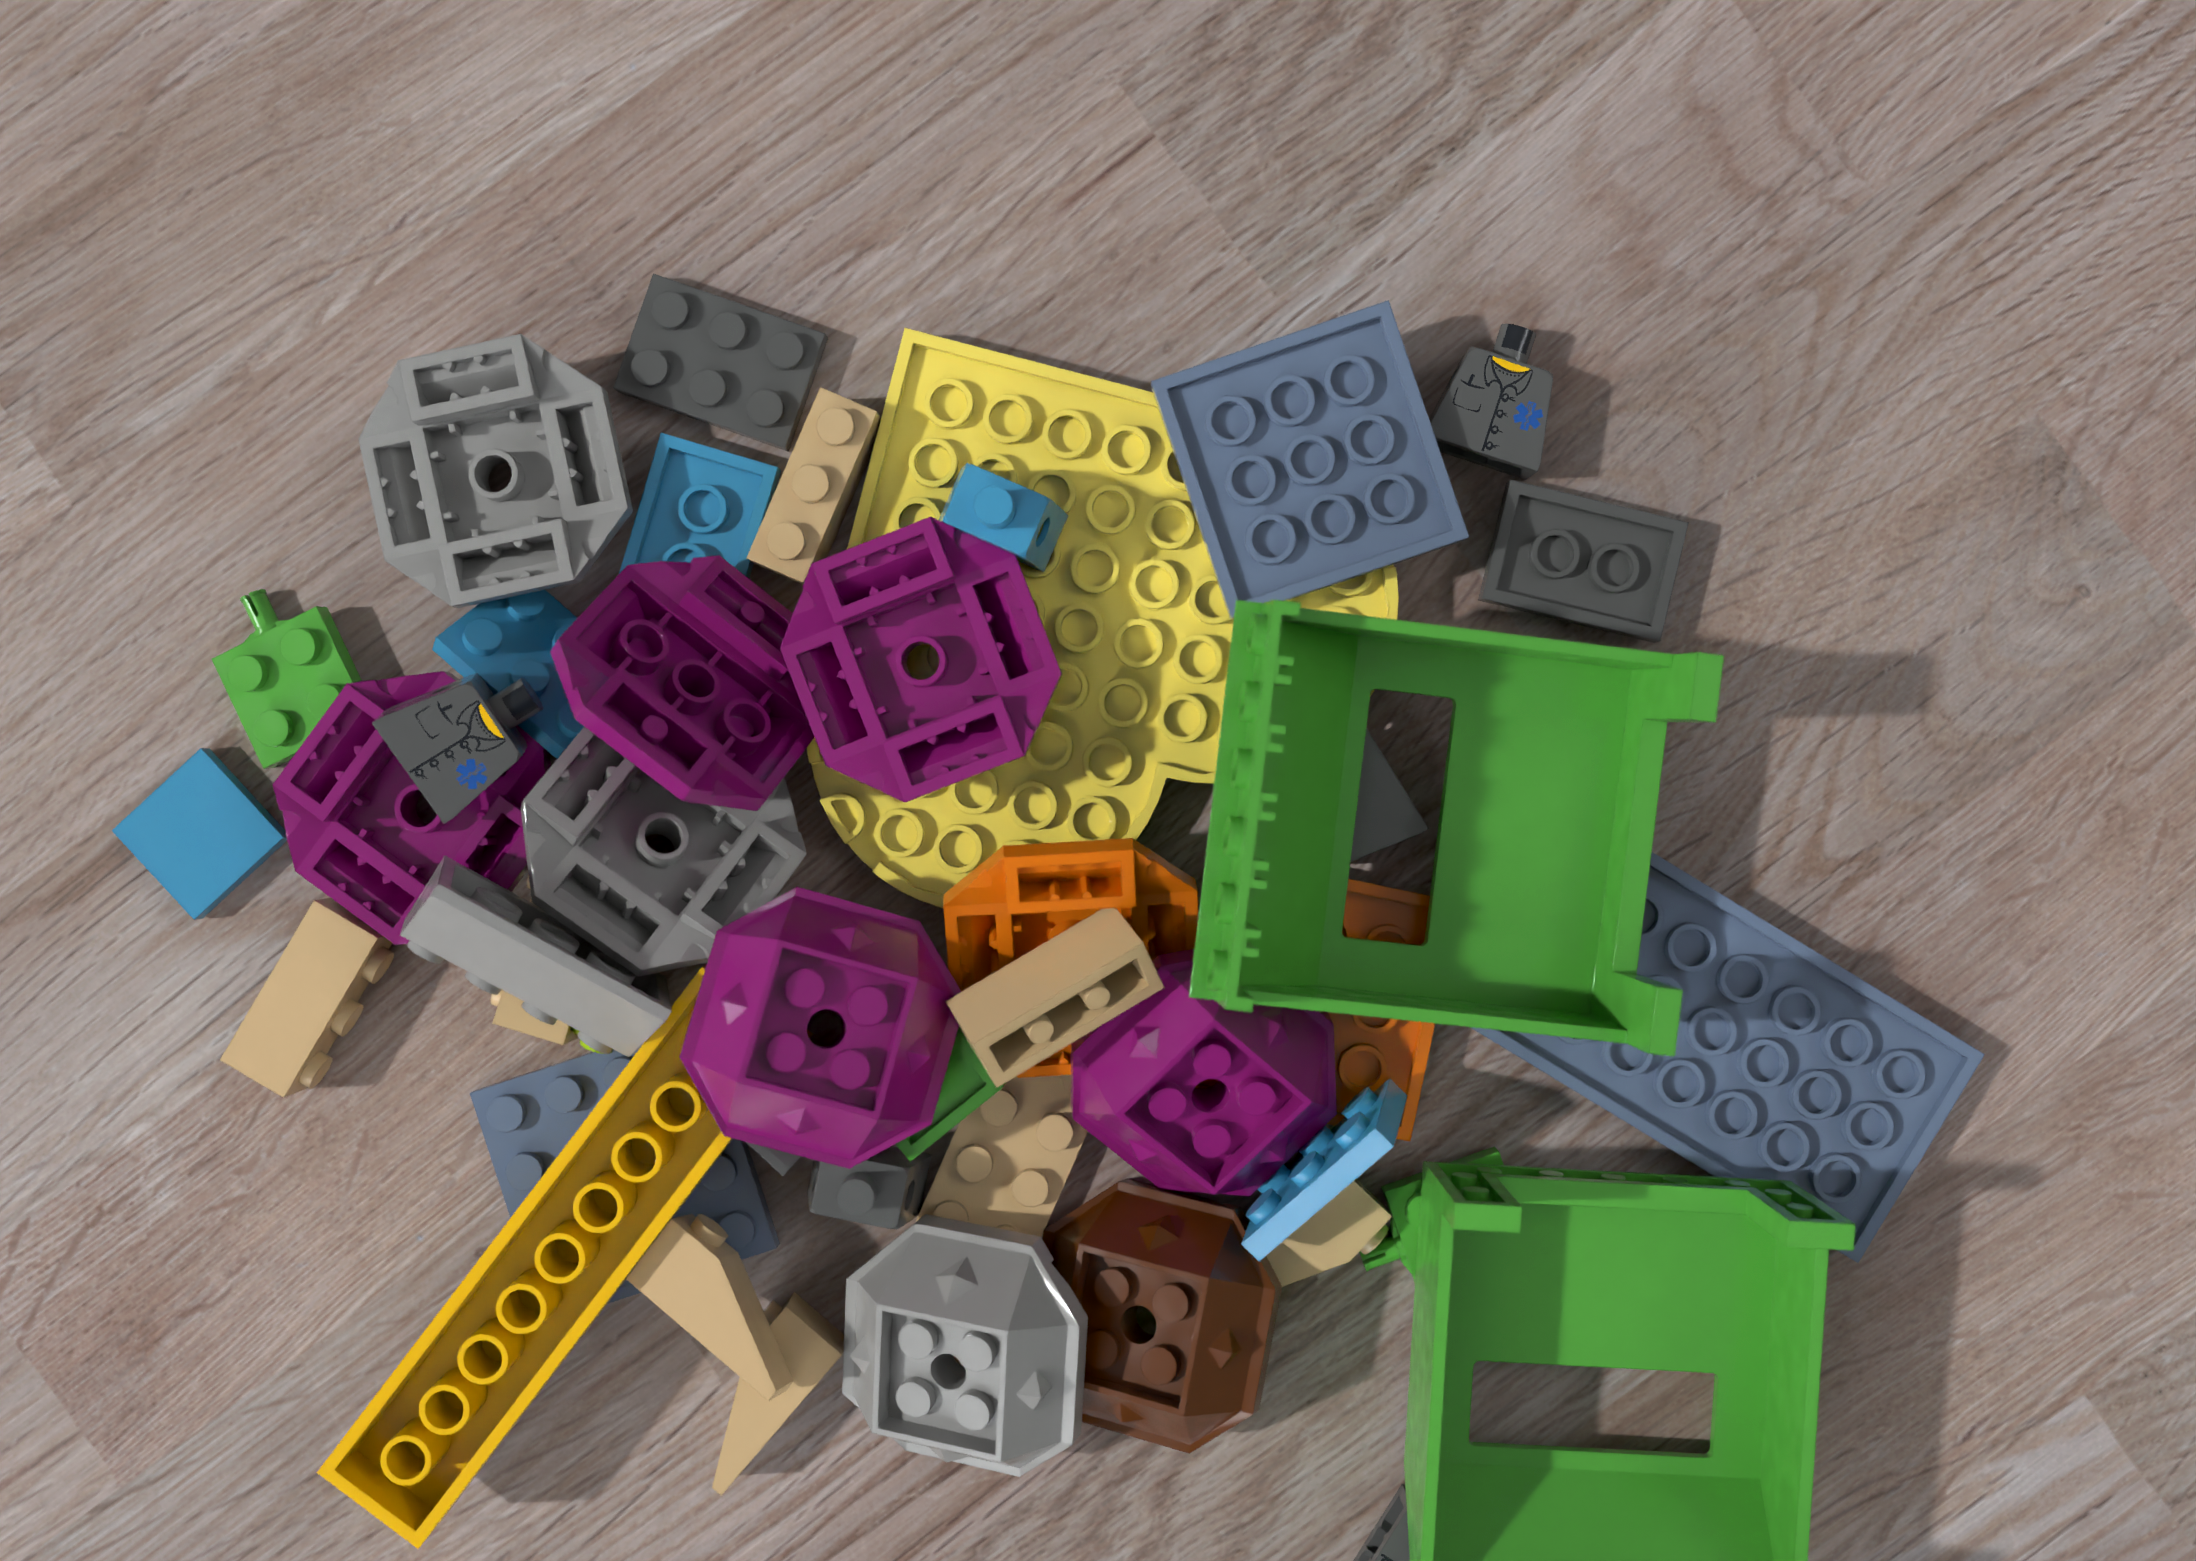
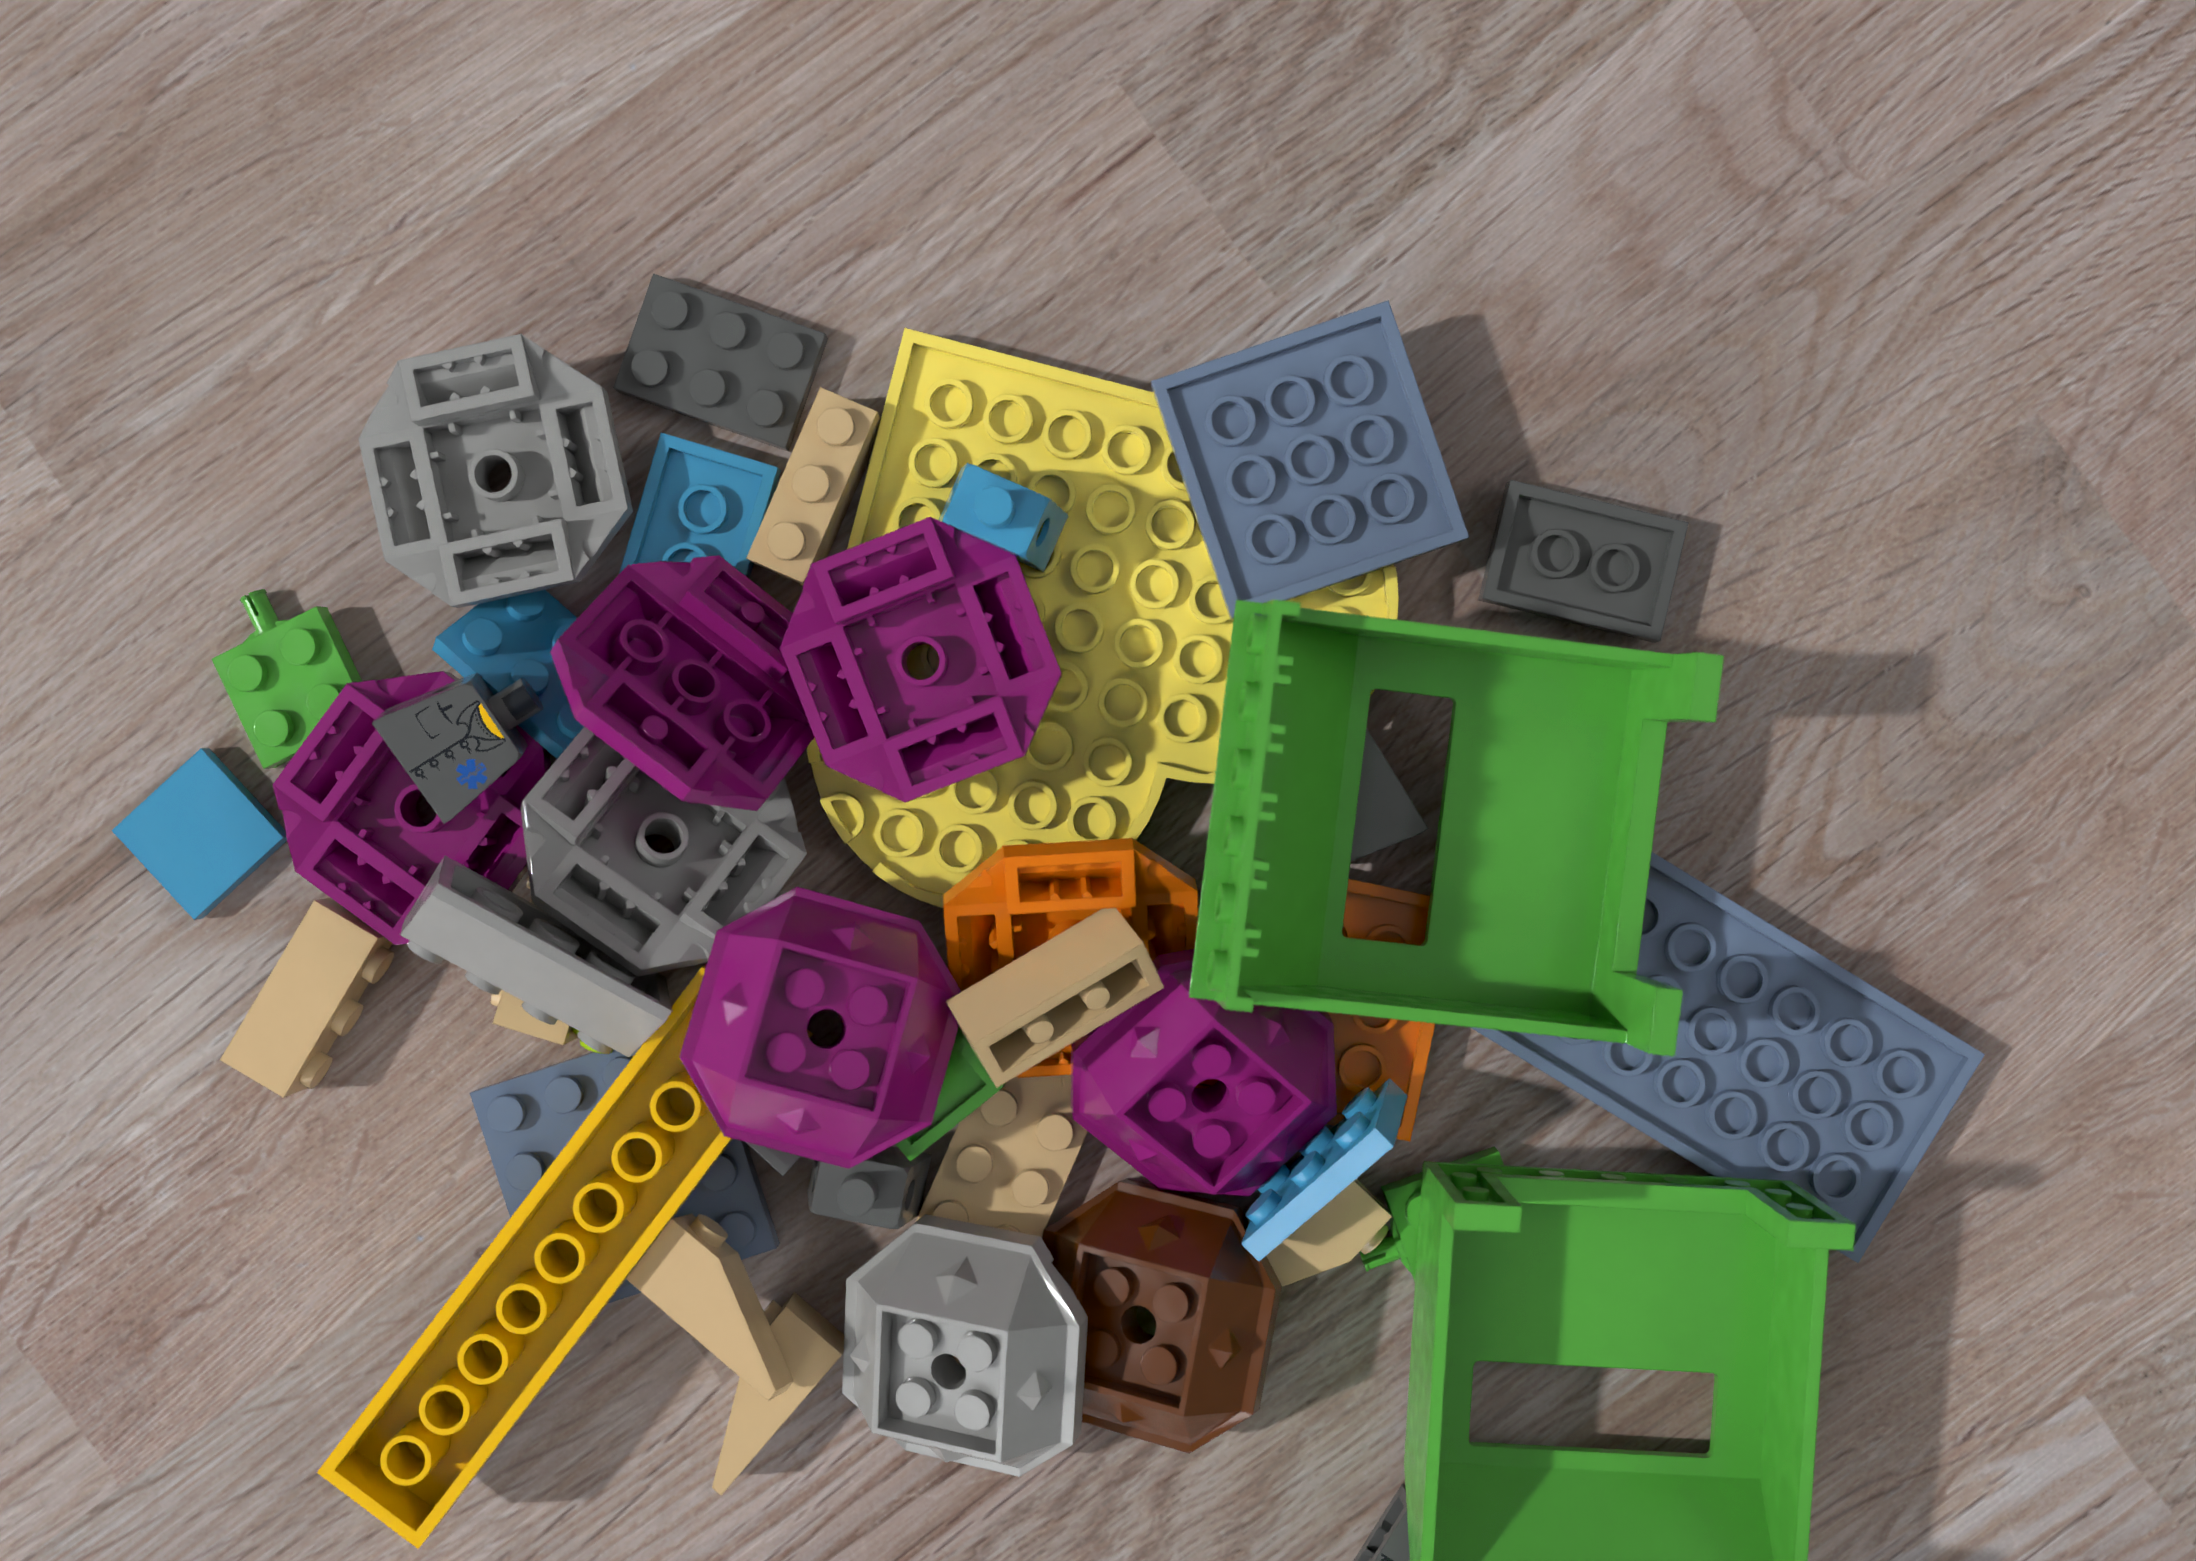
(1496, 406): dark grey torso -> none

